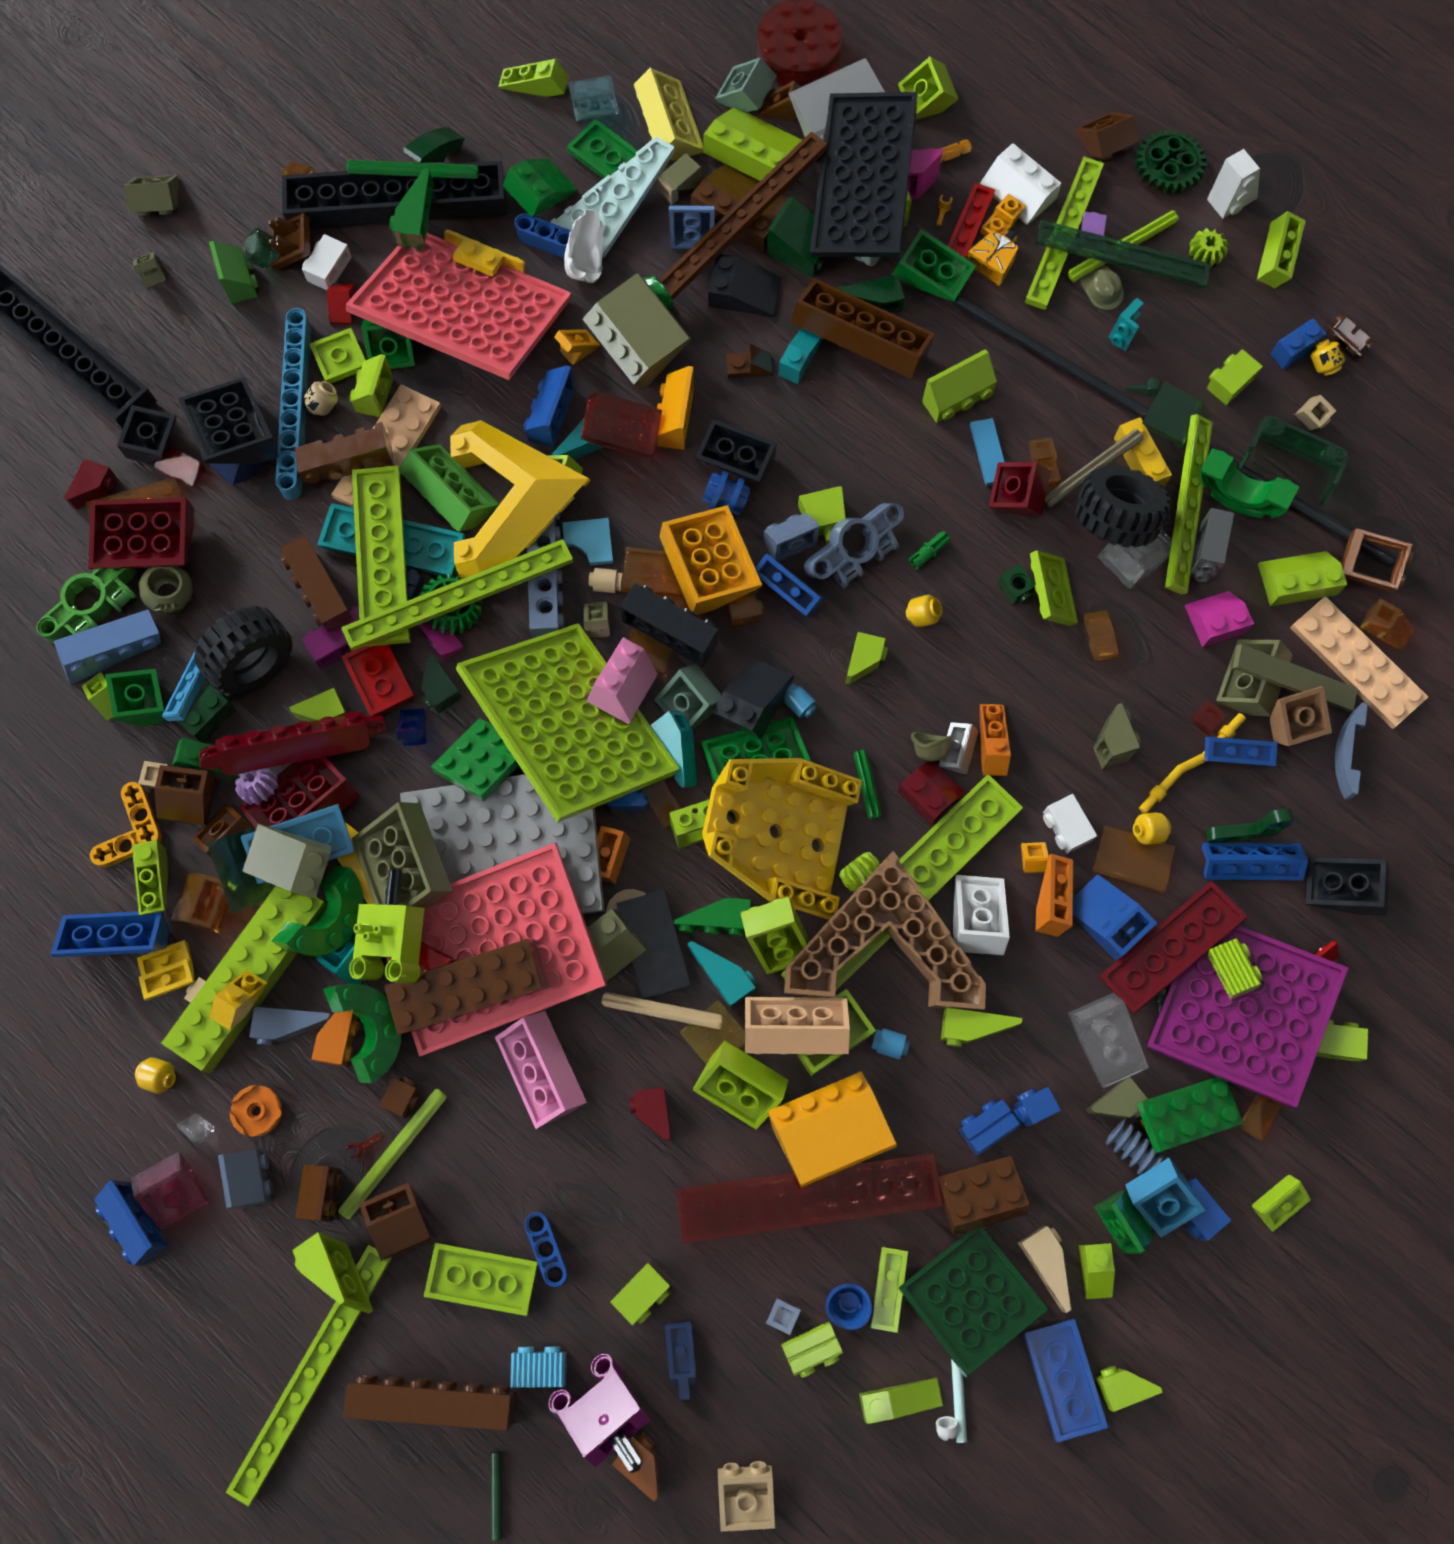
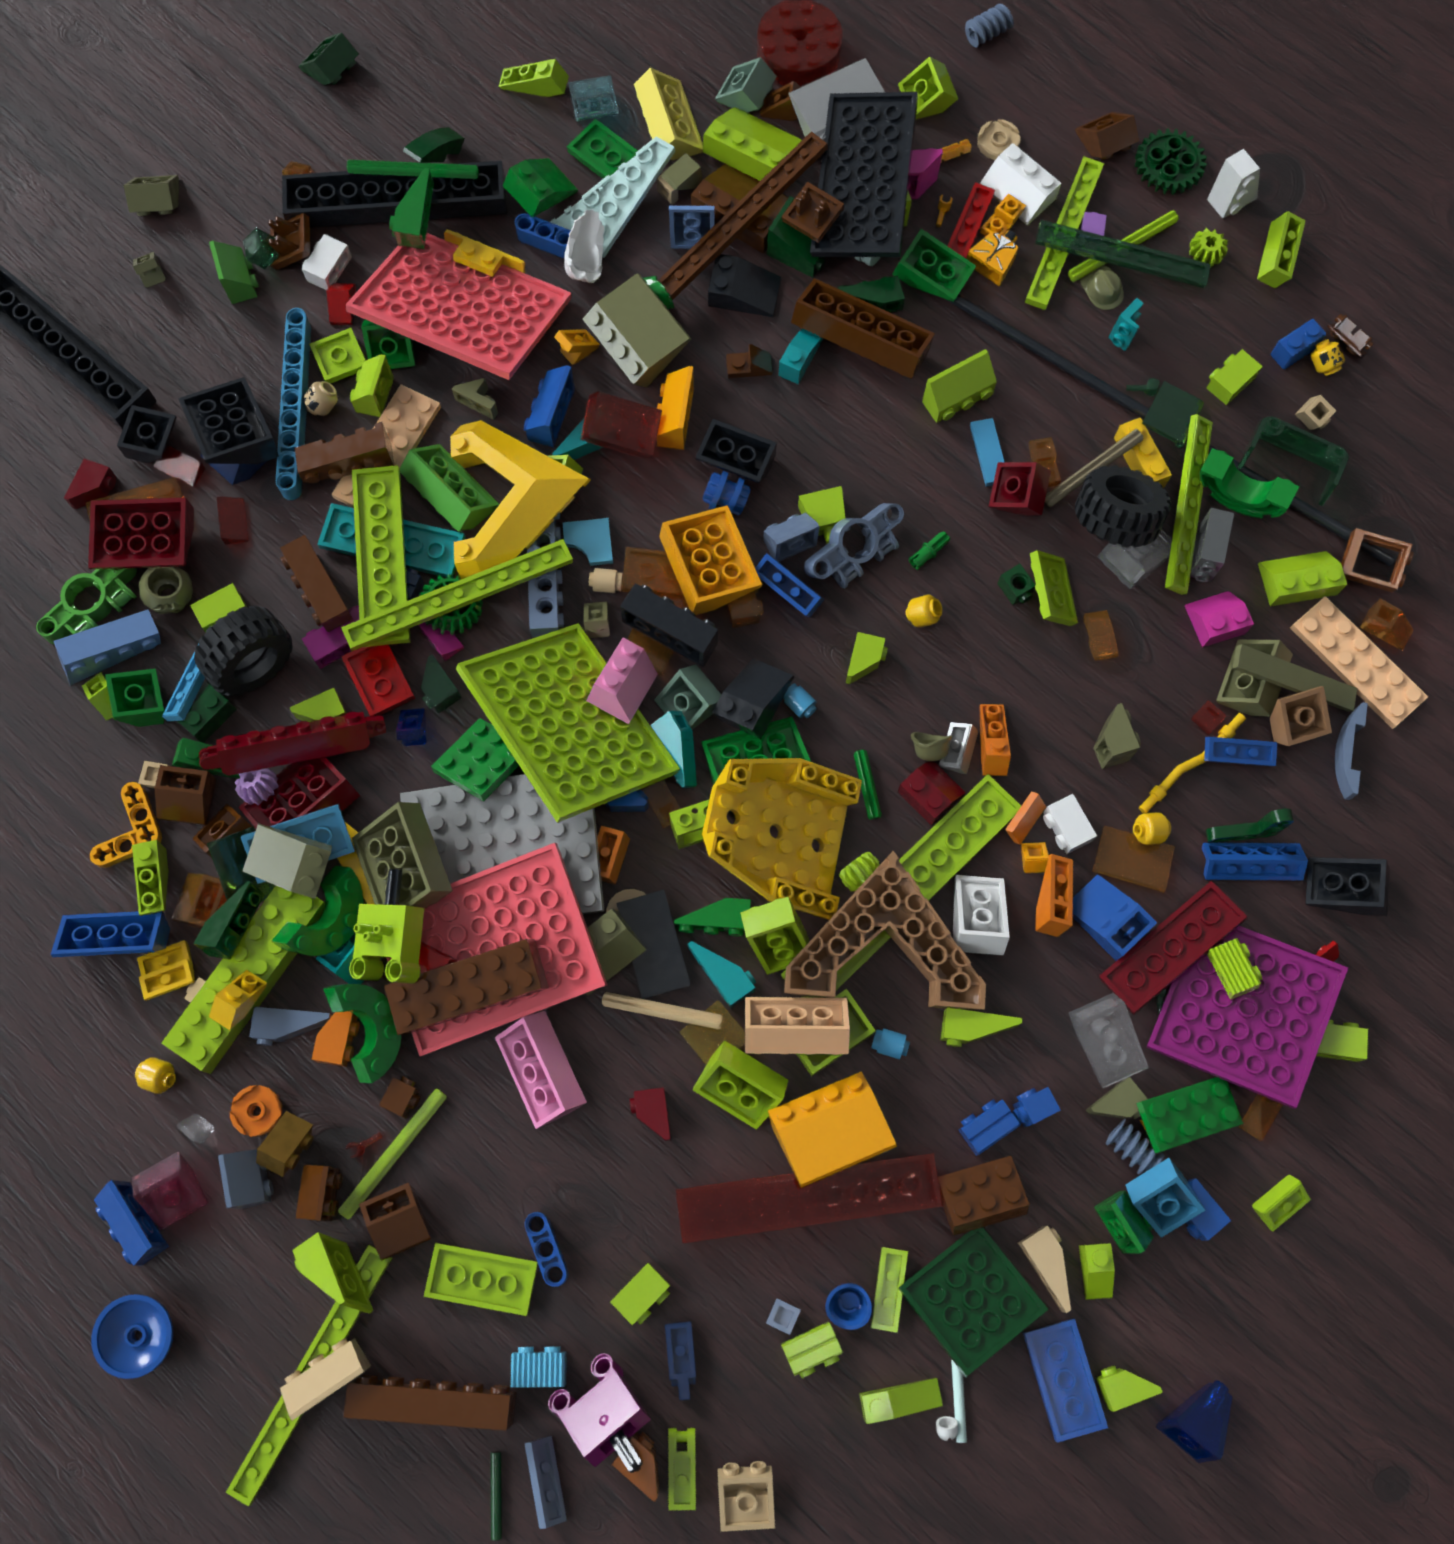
(115, 1339): none -> blue dish
(217, 605): none -> lime brick
(228, 924): none -> dark green slope
(232, 520): none -> clear red slope
(284, 1144): none -> pearl gold brick
(323, 1377): none -> tan slope
(330, 59): none -> dark green slope
(473, 396): none -> olive slope
(545, 1482): none -> sand blue plate
(682, 1470): none -> lime plate
(813, 212): none -> reddish brown plate
(988, 25): none -> sand blue piece
(997, 137): none -> tan tile
(1025, 818): none -> orange tile
(1200, 1423): none -> clear blue slope

